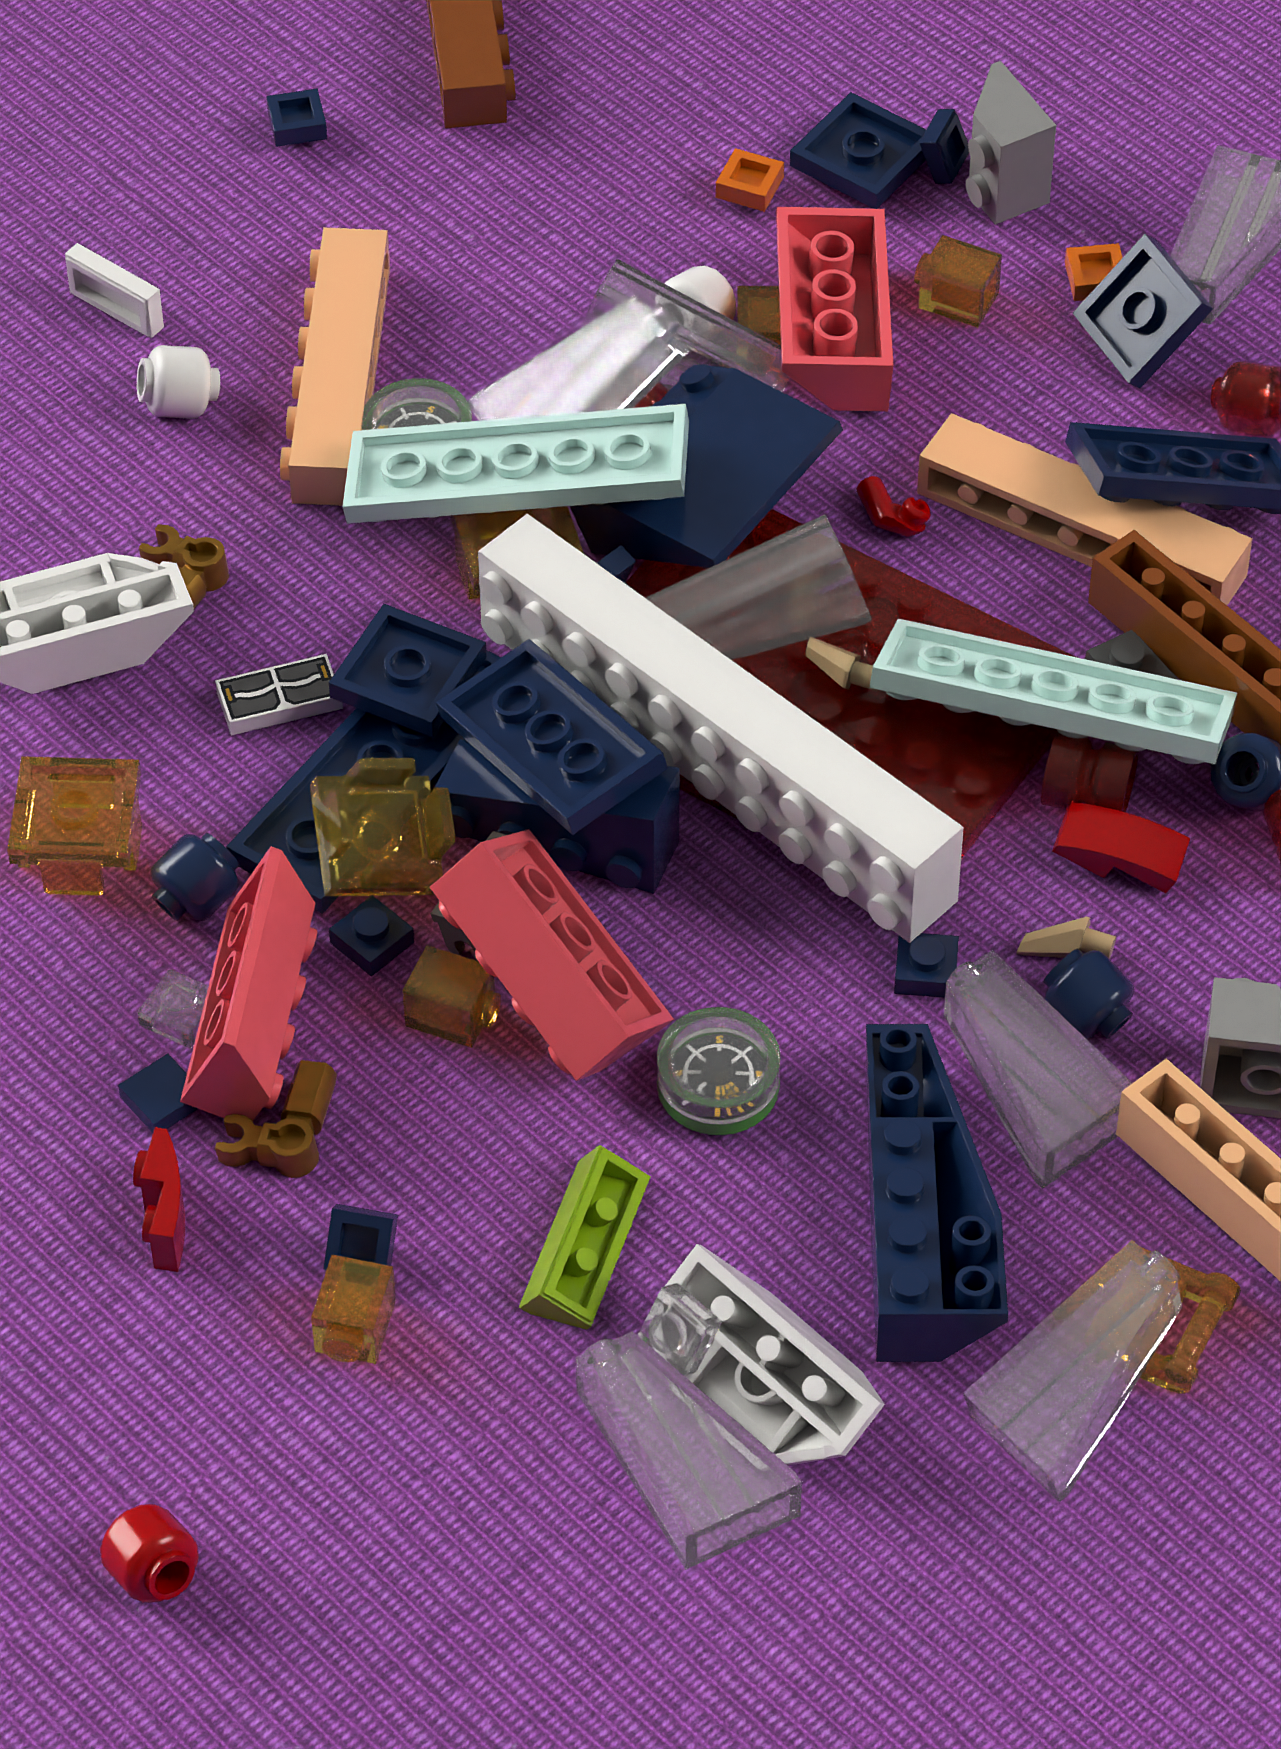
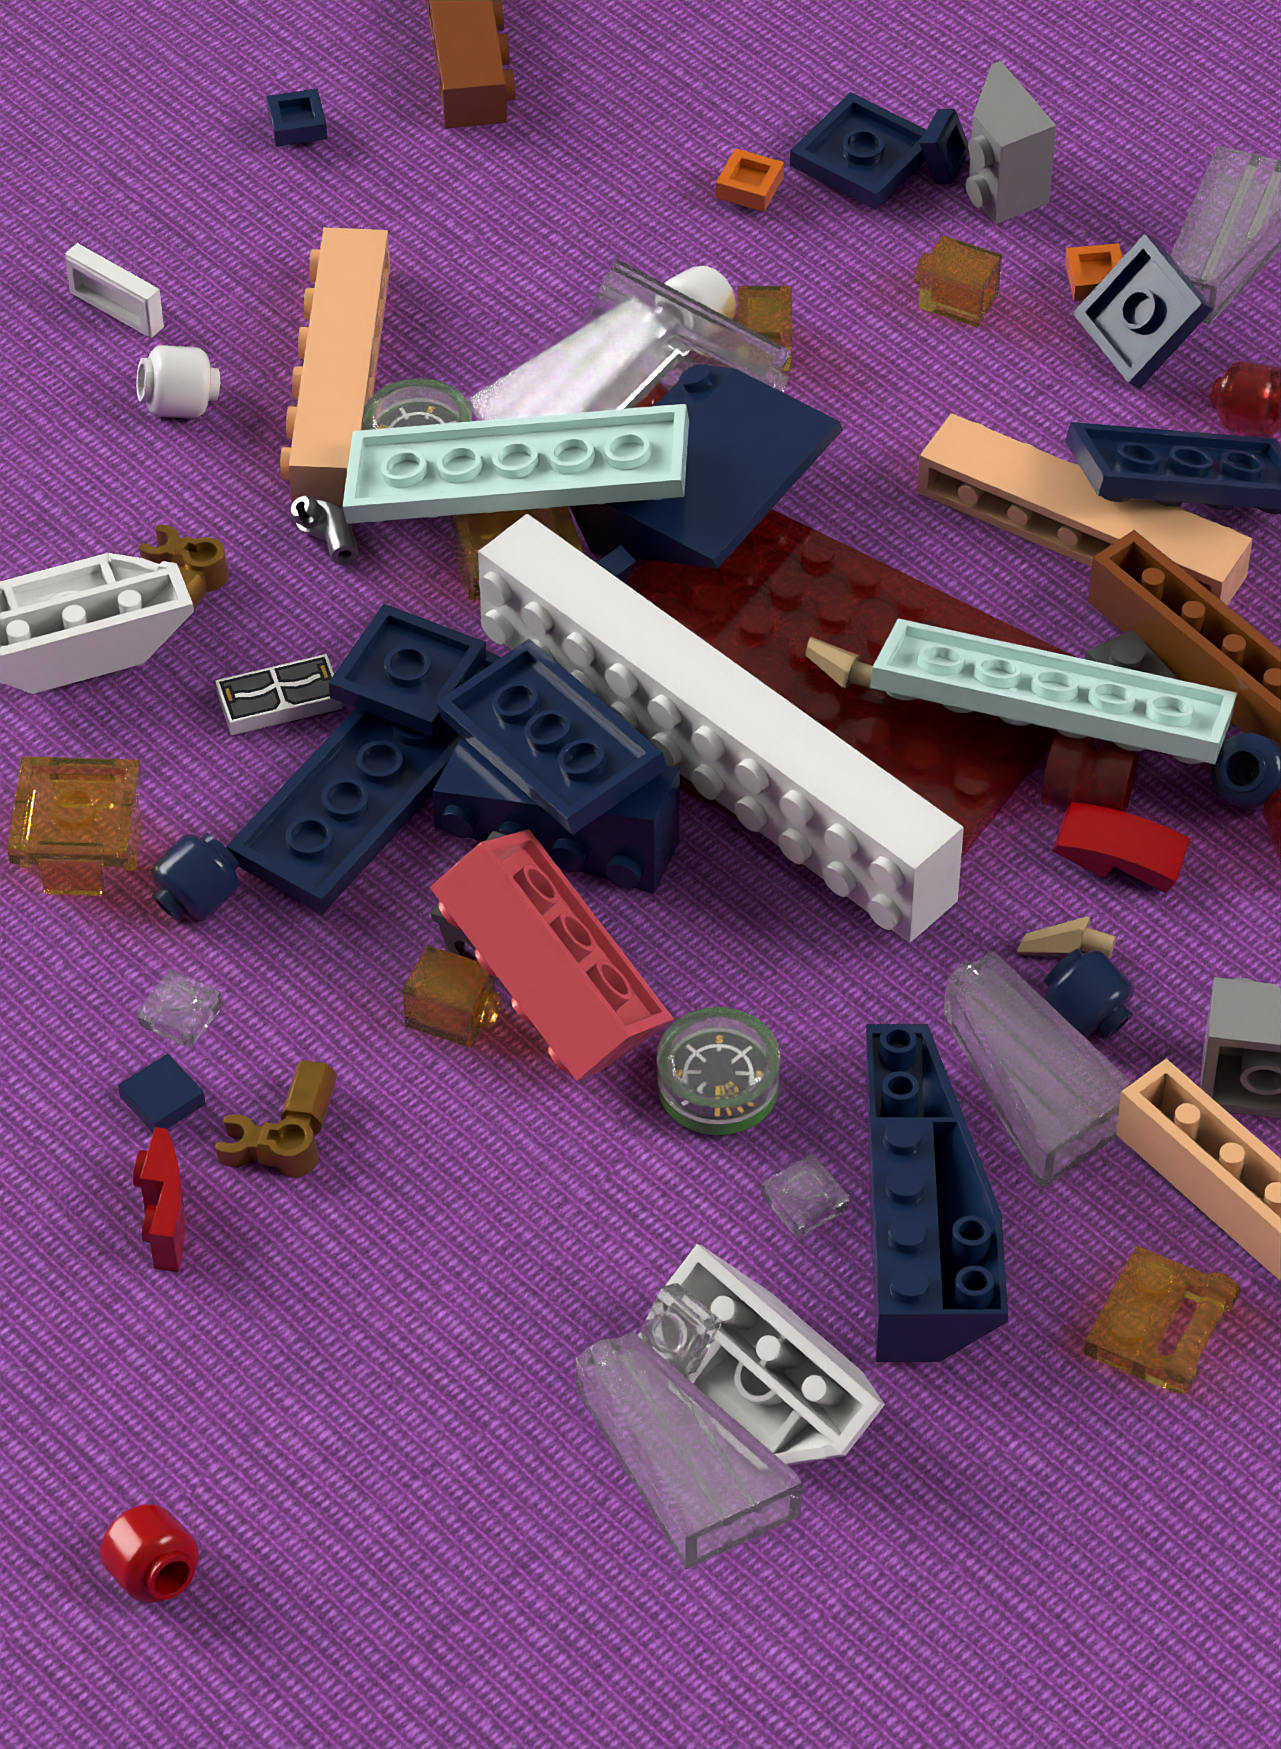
(252, 993): coral slope -> none
(326, 523): none -> flat silver arm
(353, 1309): clear yellow brick -> none
(361, 1234): dark blue plate -> none
(371, 935): dark blue plate -> none
(381, 829): clear yellow panel -> none
(585, 1239): lime slope -> none
(770, 594): clear slope -> none
(804, 1196): none -> clear plate
(836, 305): coral slope -> none
(885, 514): red arm -> none
(925, 964): dark blue plate -> none
(1076, 1368): clear slope -> none

